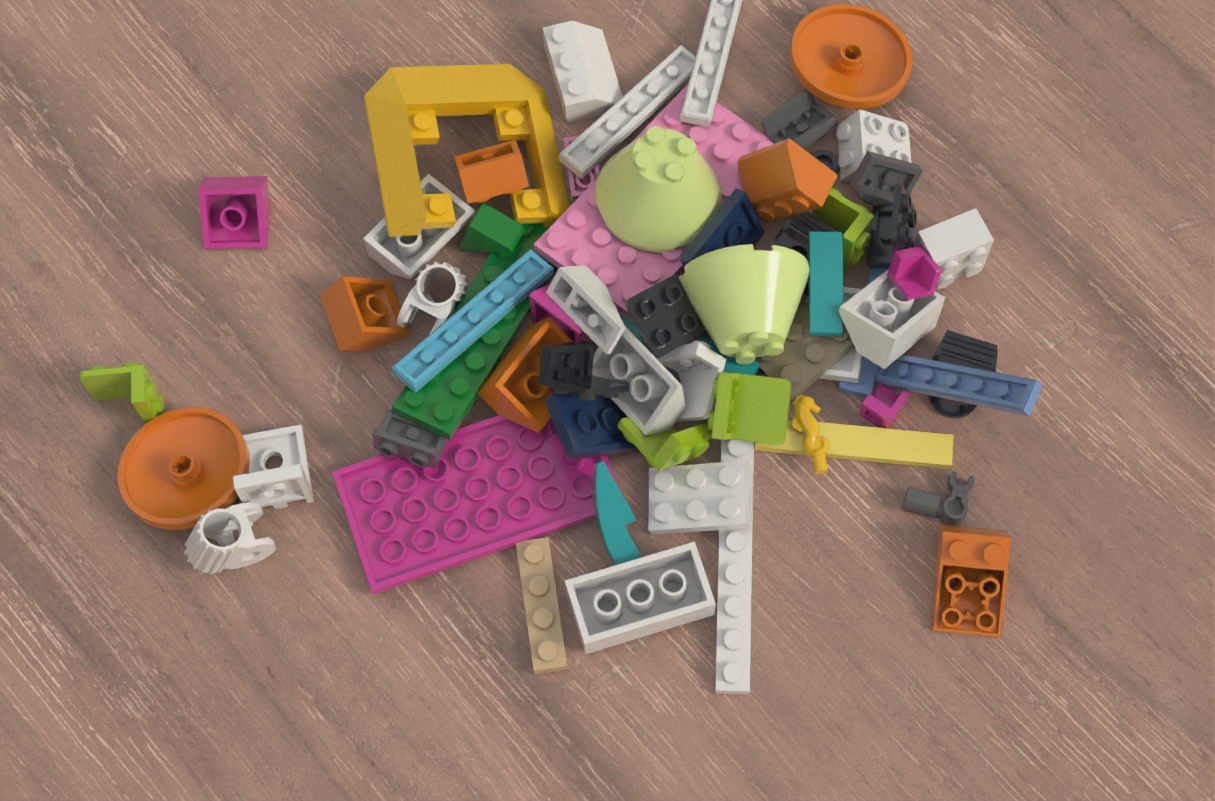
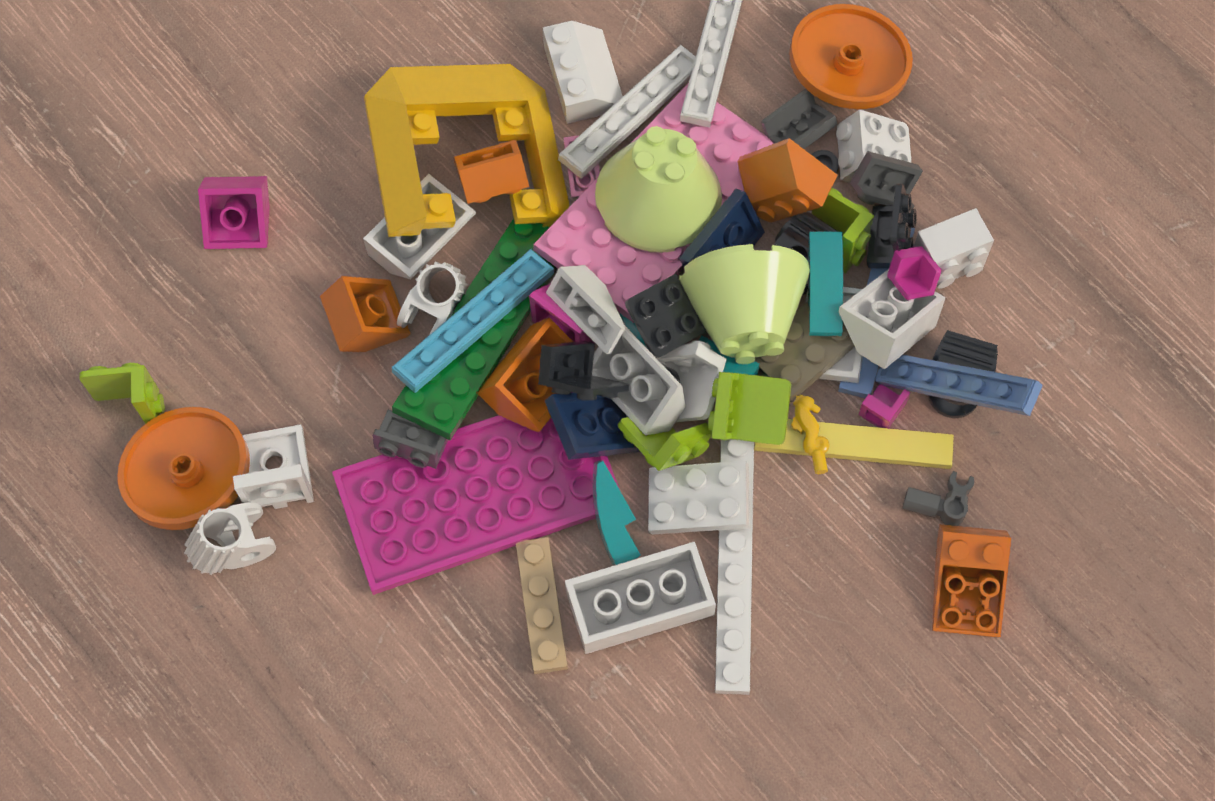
(492, 232): green slope -> none

